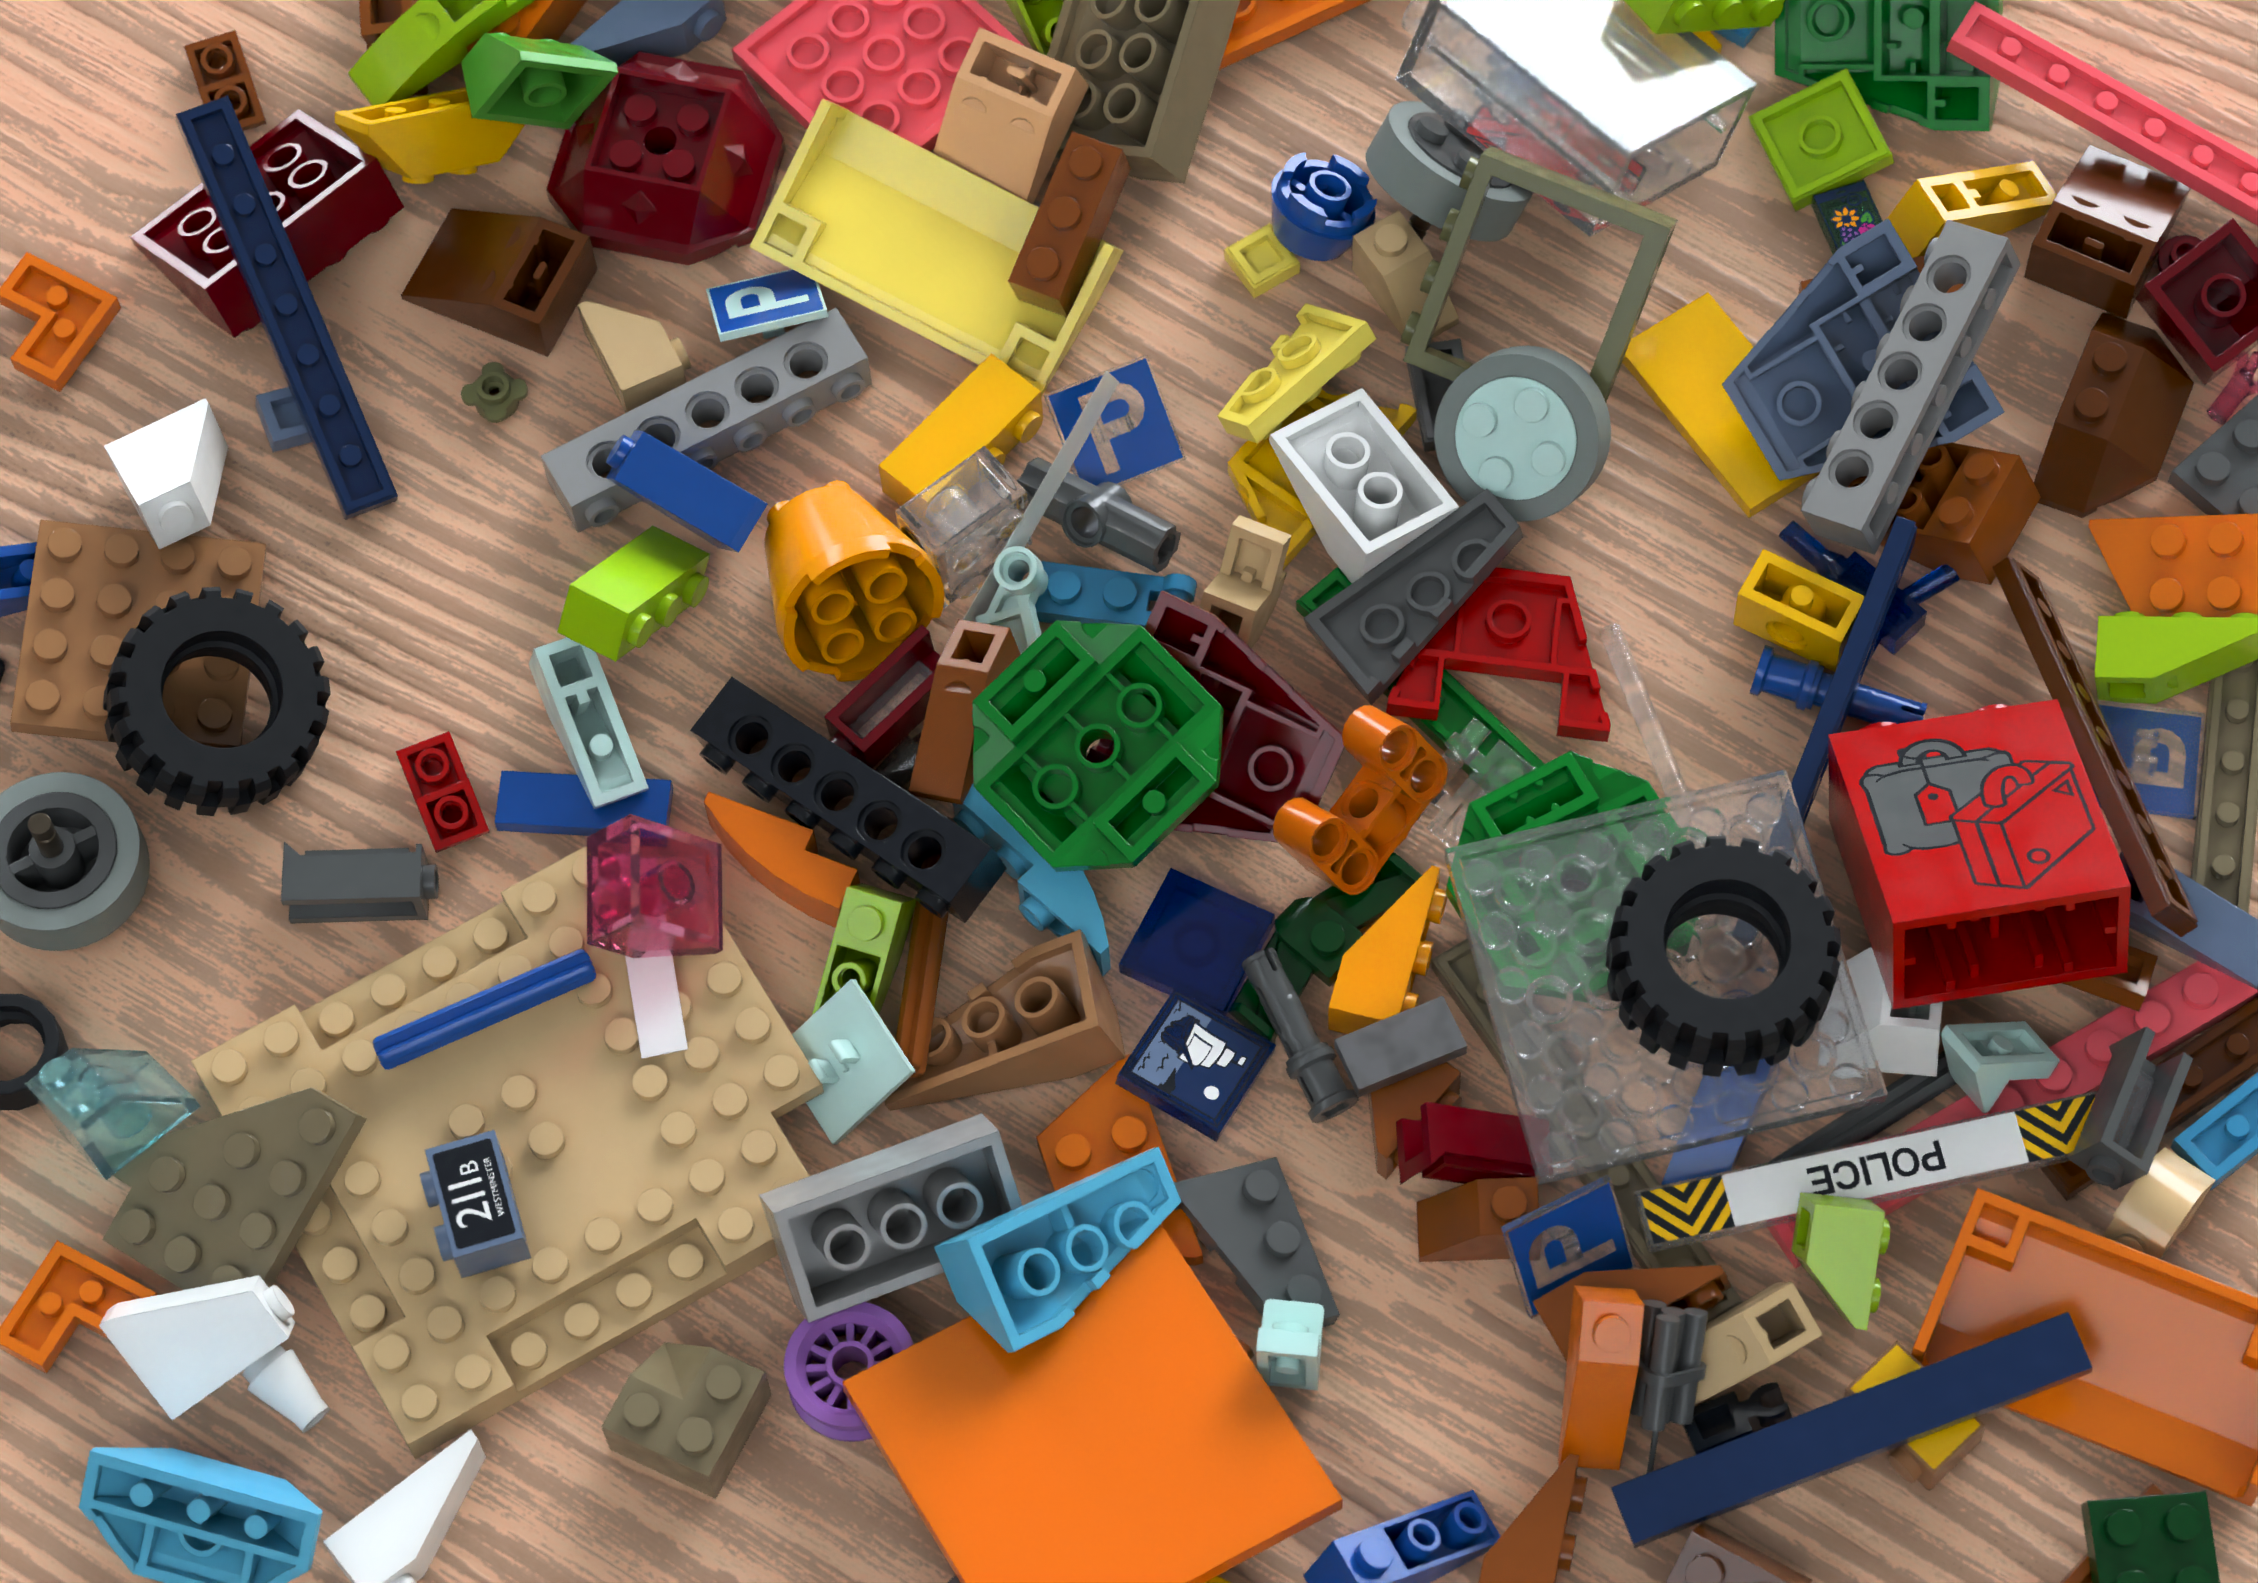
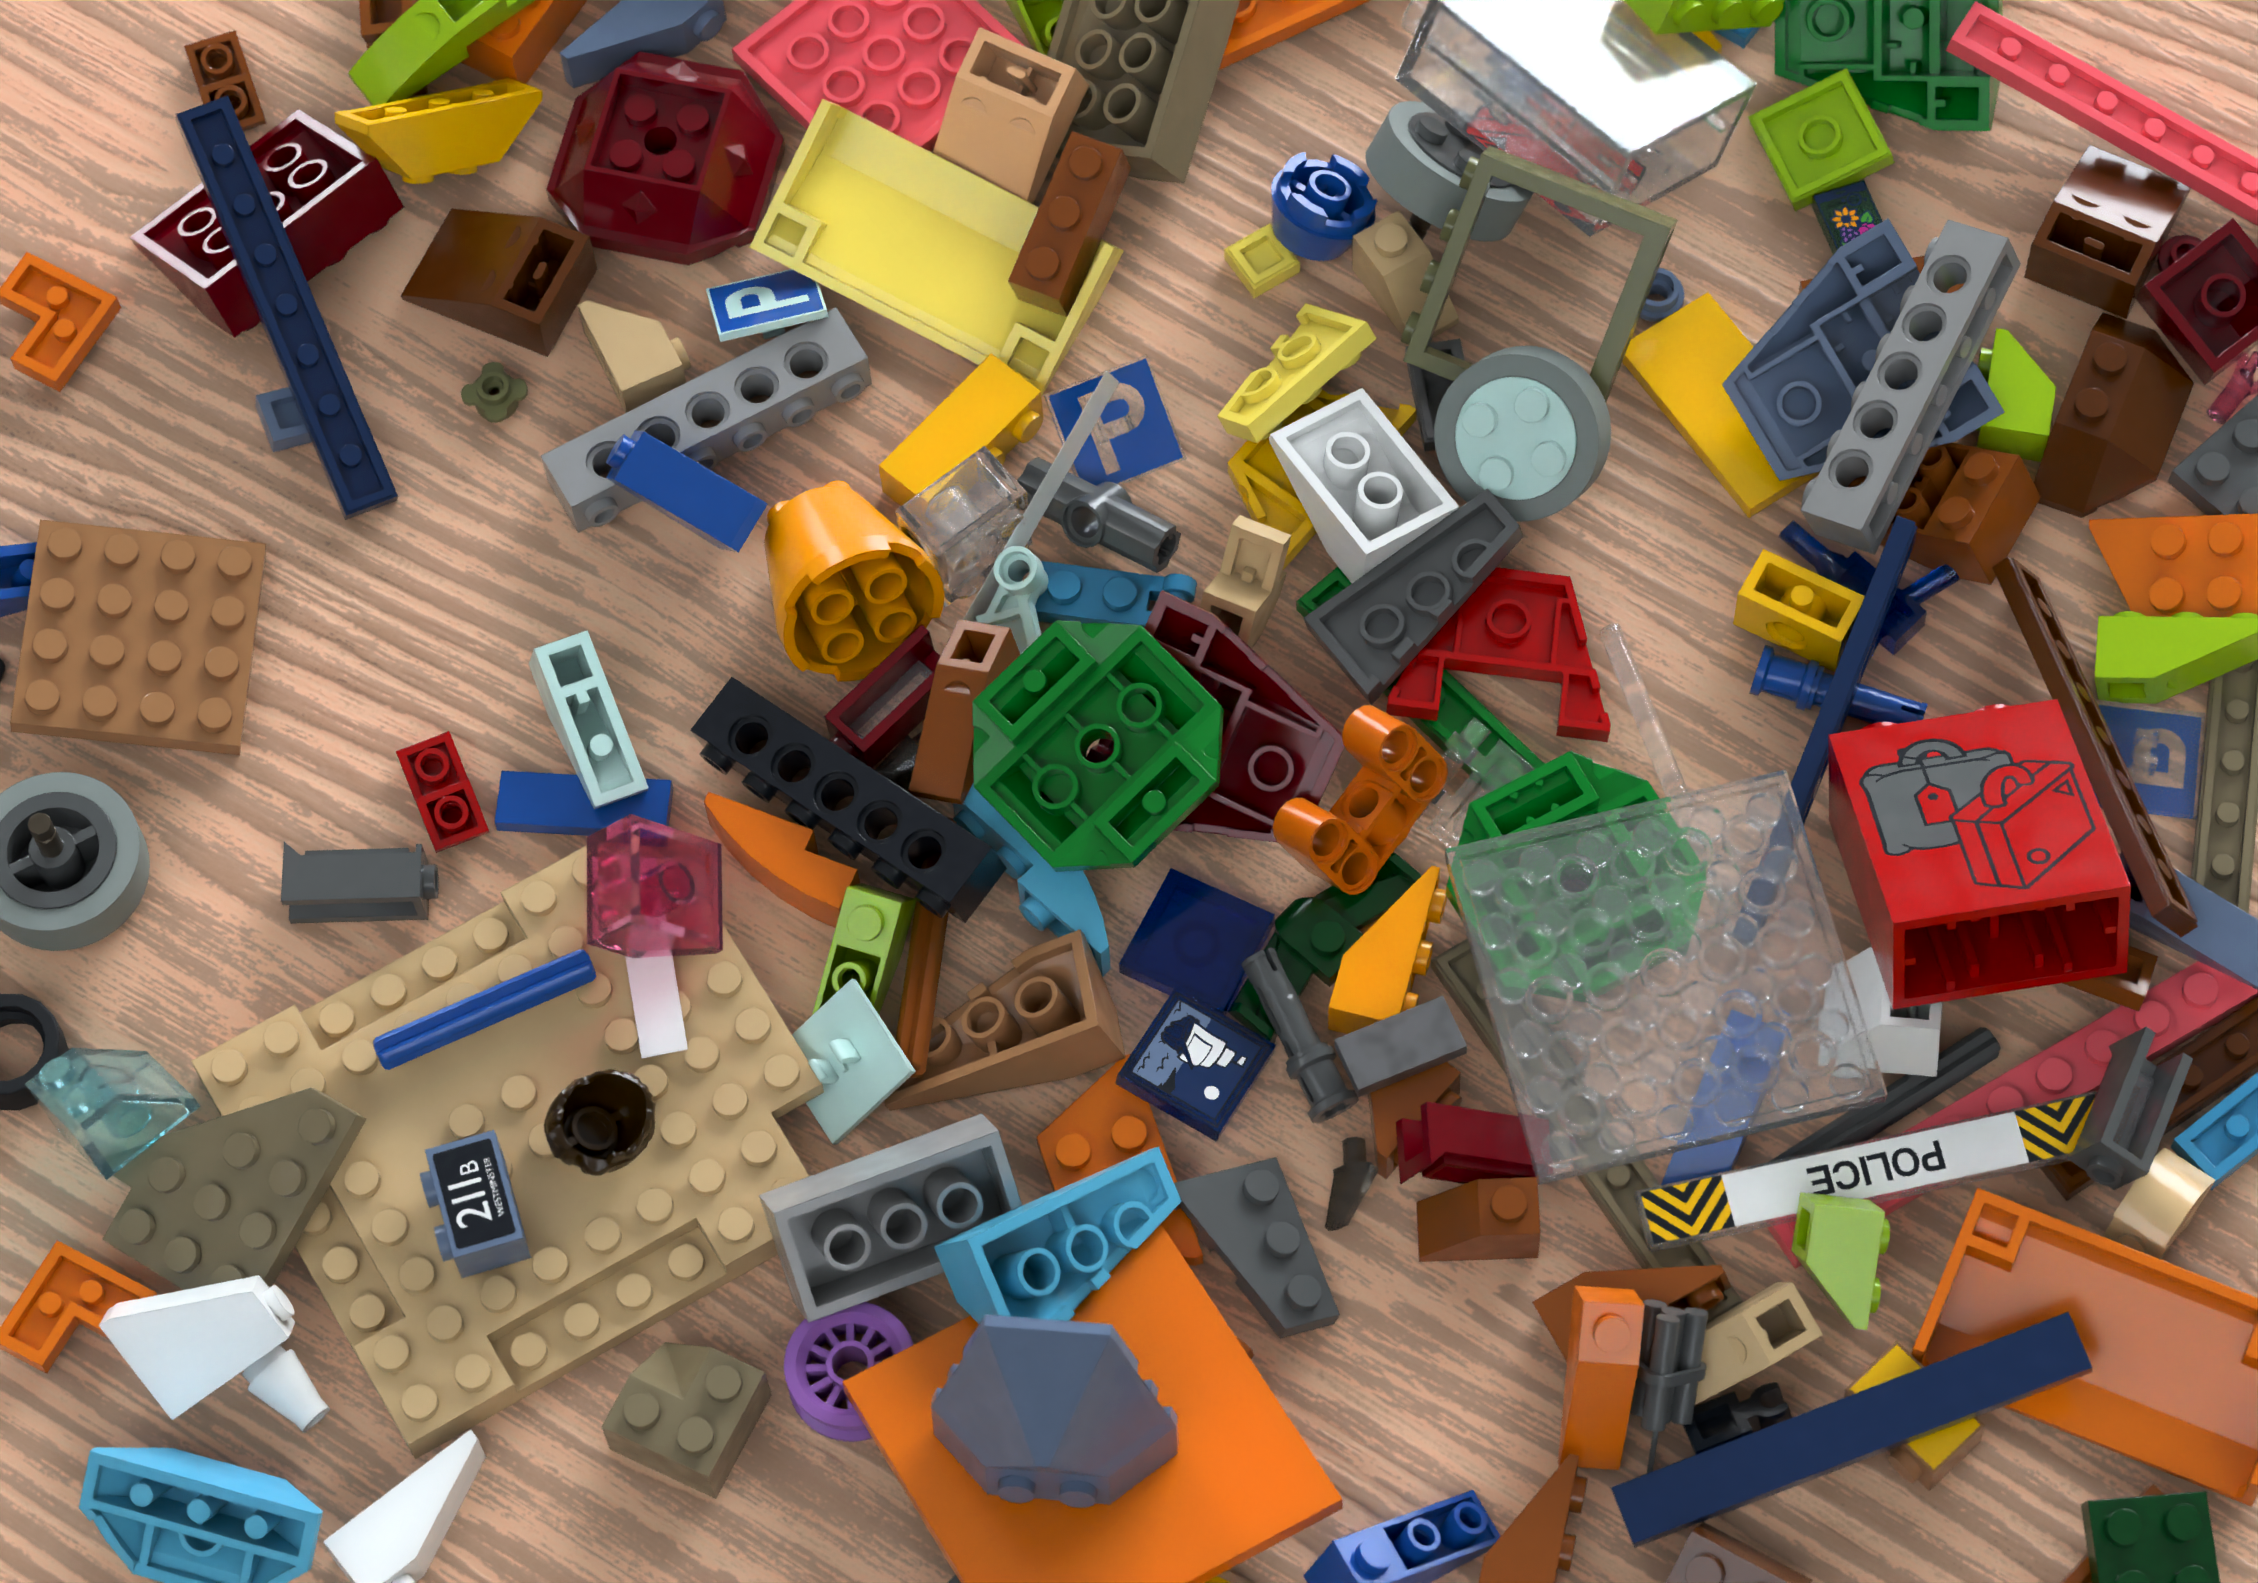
(173, 471): white slope -> none
(231, 631): black tyre -> none
(533, 80): bright green slope -> none
(601, 1121): none -> dark brown hair
(634, 593): lime brick -> none
(1052, 1412): none -> sand blue wedge
(1290, 1344): light aqua slope -> none
(1349, 1183): none -> clear smoke bar
(1566, 1239): piece -> none
(1671, 289): none -> sand blue plate
(1739, 885): black tyre -> none
(1982, 198): yellow slope -> none
(1991, 1054): light aqua slope -> none
(2024, 396): none -> lime slope

